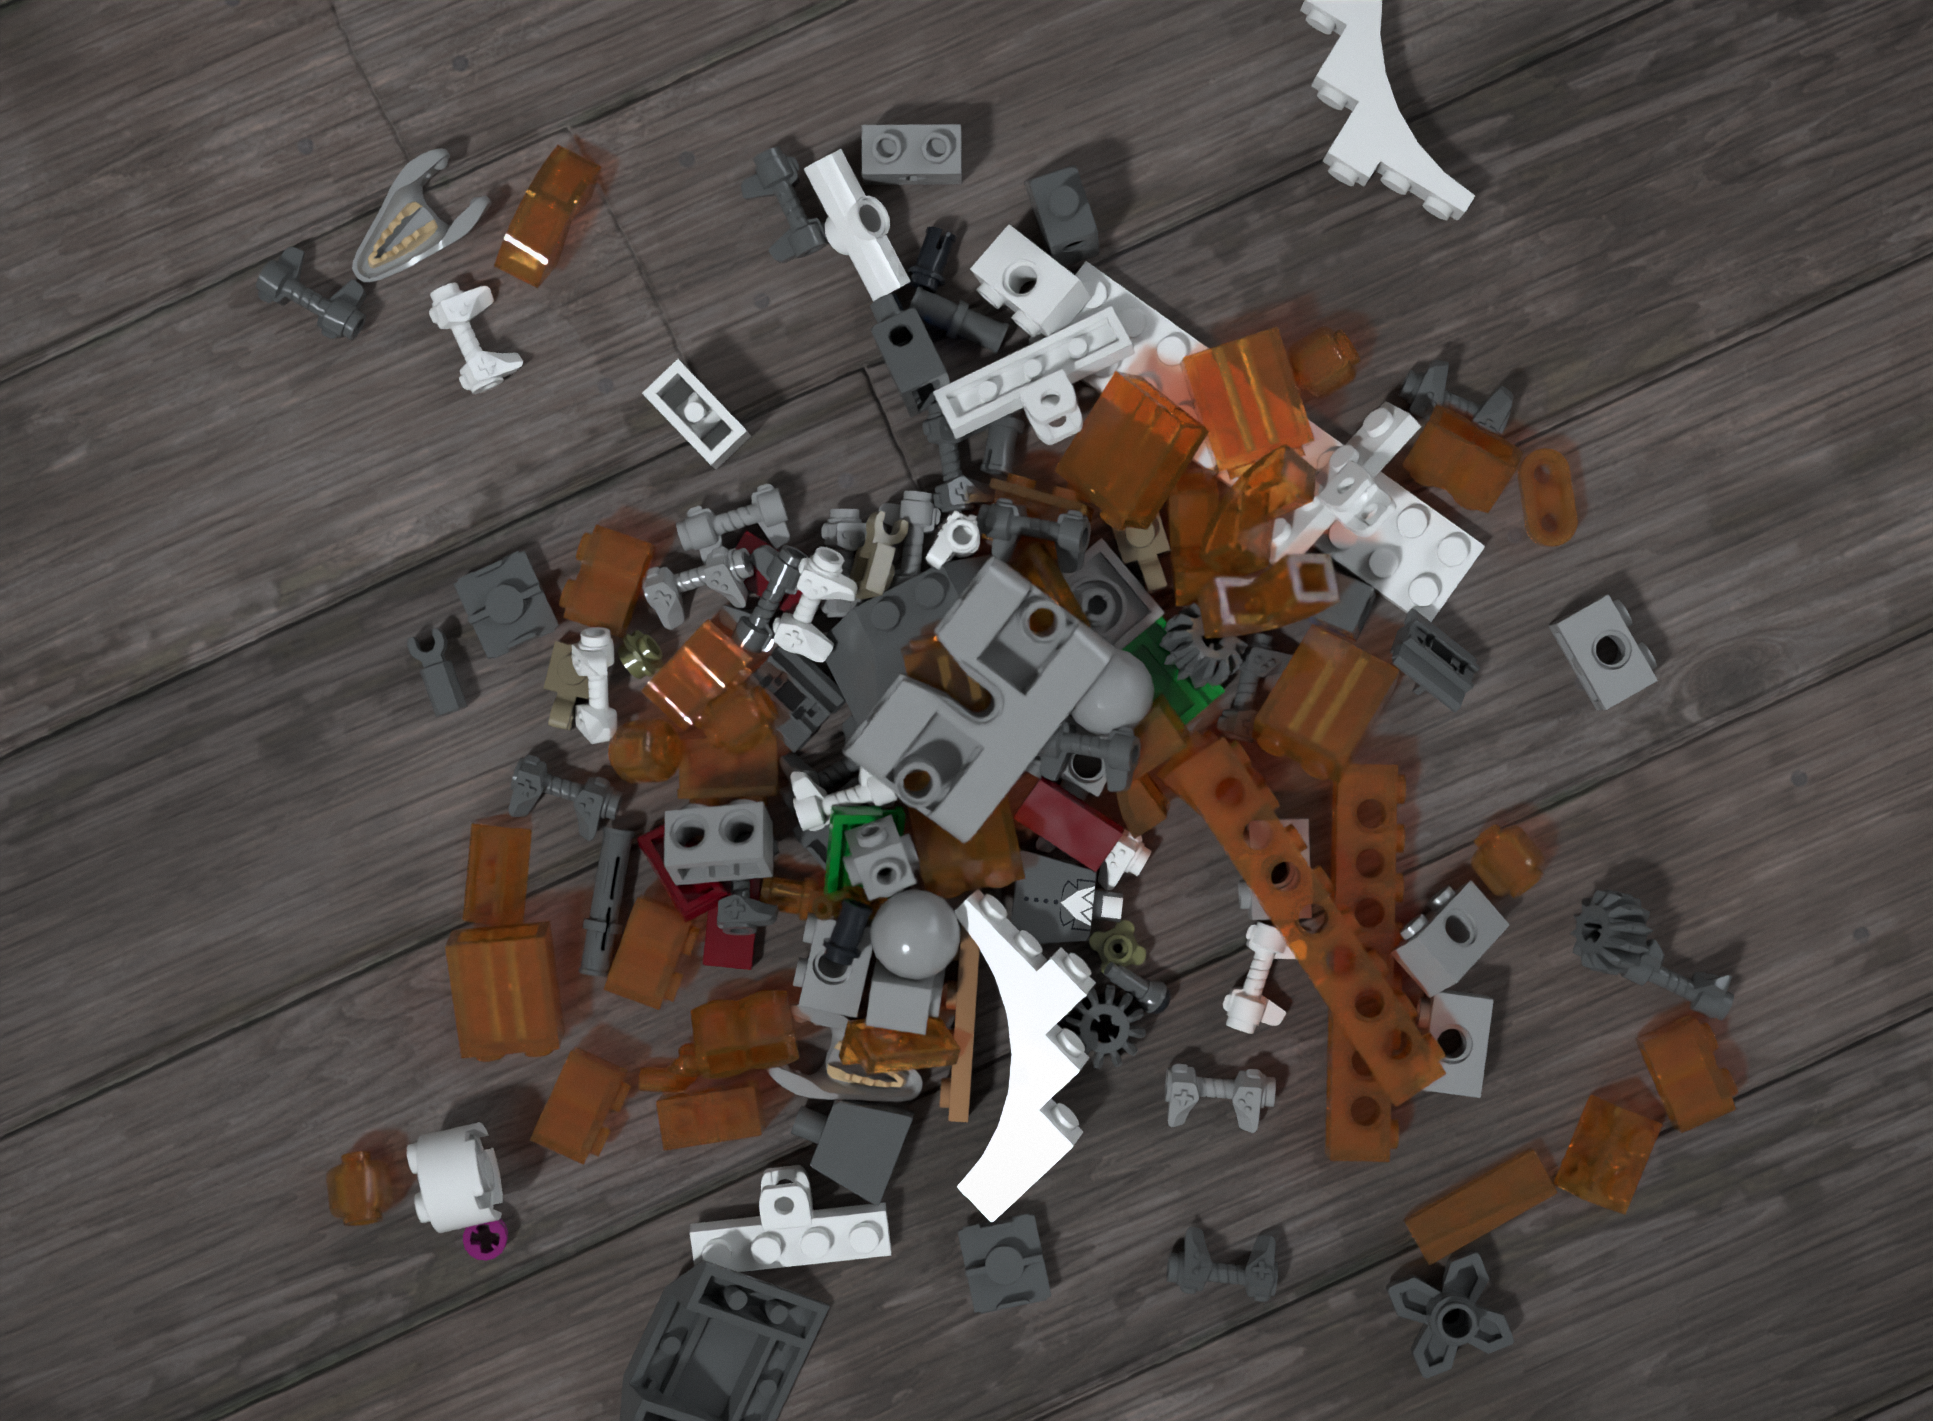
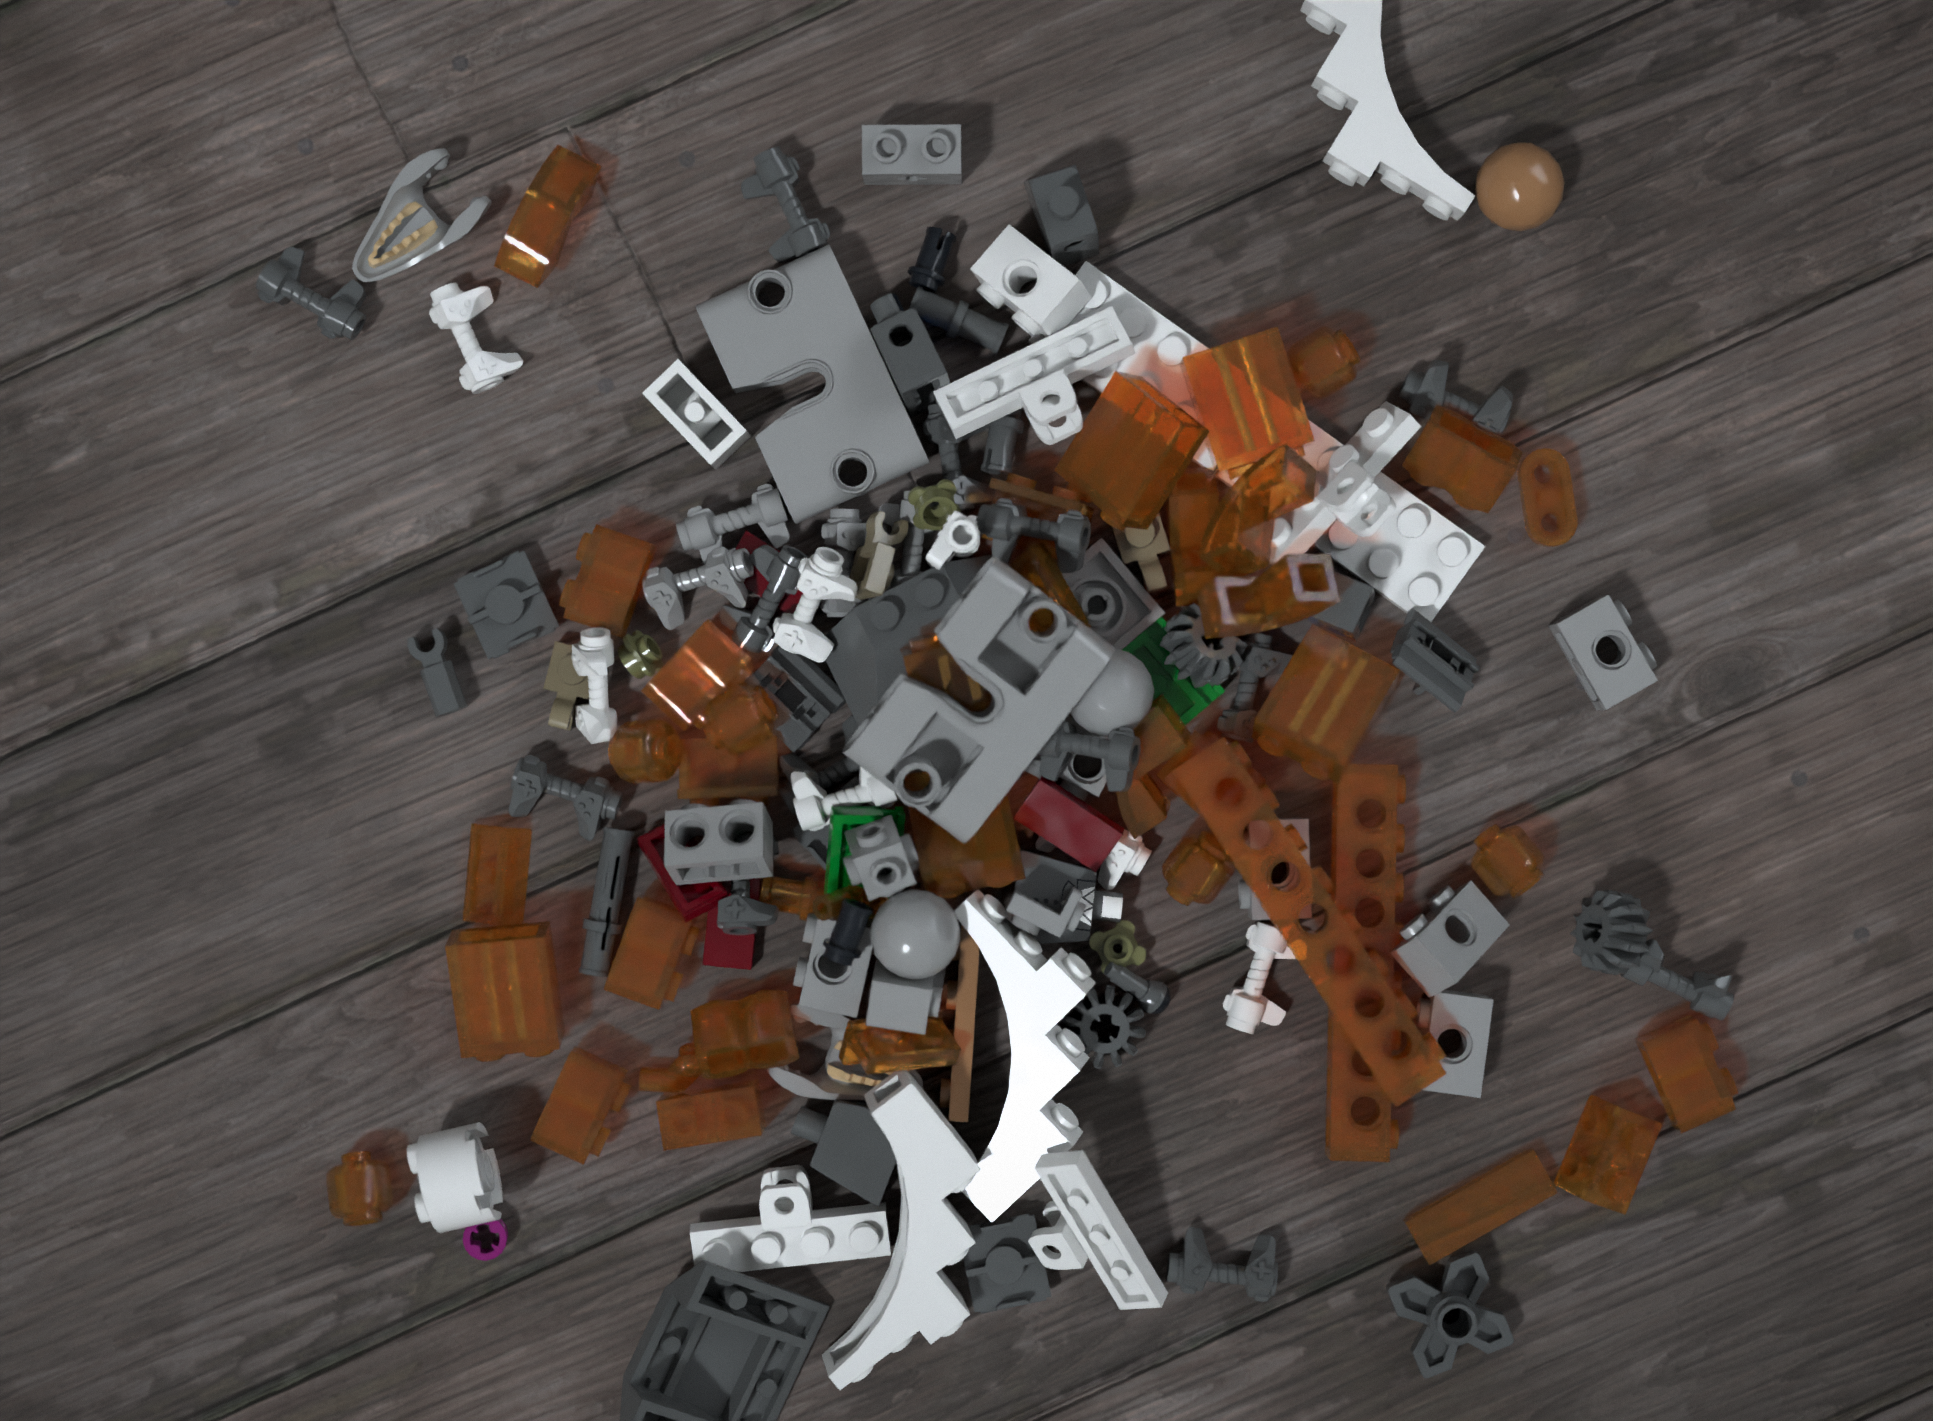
(823, 333): none -> light grey connector
(857, 224): white piece -> none
(931, 1233): none -> white arch
(933, 517): none -> olive plate
(1033, 915): none -> light grey bracket
(1091, 1227): none -> white plate
(1197, 869): none -> clear orange head
(1248, 1094): light grey piece -> none
(1519, 186): none -> medium nougat piece

